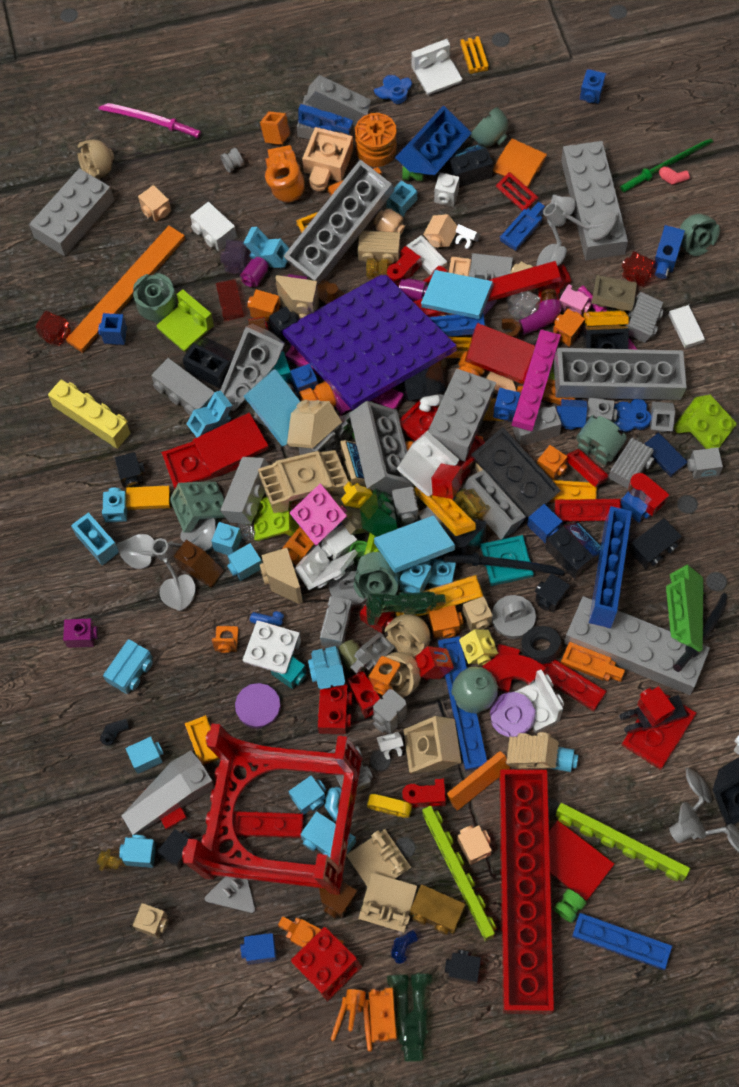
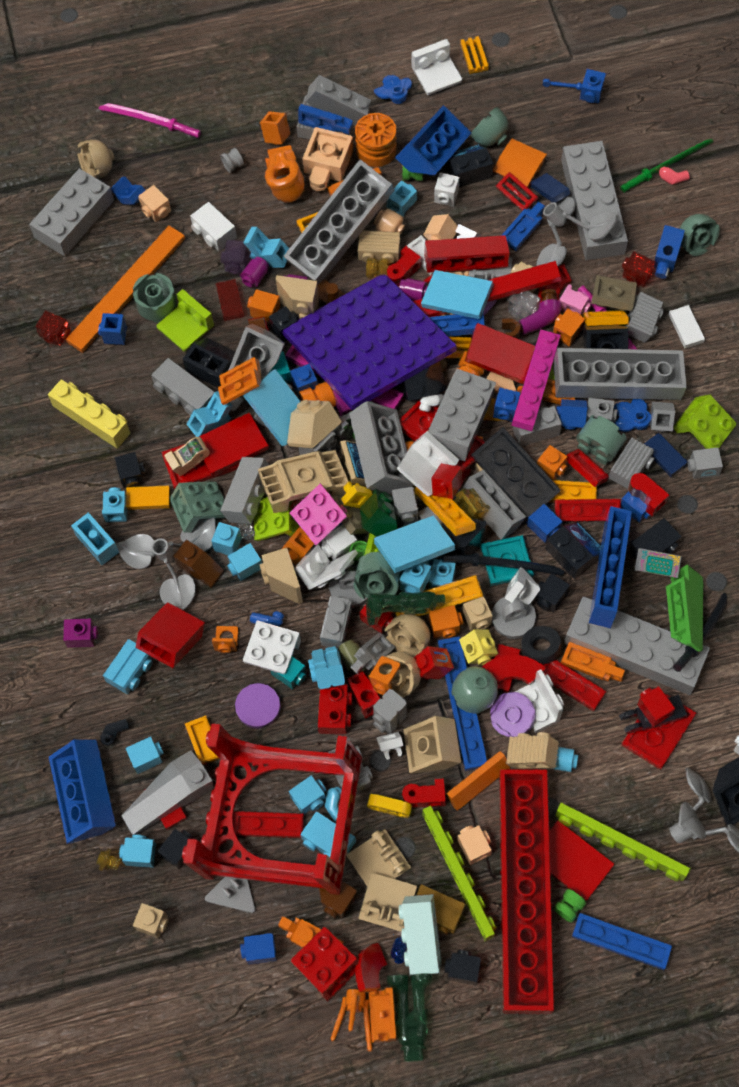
(81, 790): none -> blue slope
(126, 191): none -> blue bracket
(170, 635): none -> red brick
(187, 456): none -> tan leg
(239, 380): none -> orange slope
(368, 967): none -> red tile
(420, 934): none -> light aqua brick
(466, 253): none -> red brick
(522, 587): none -> white slope
(546, 83): none -> blue hinge
(550, 188): none -> dark blue tile
(658, 563): none -> tile

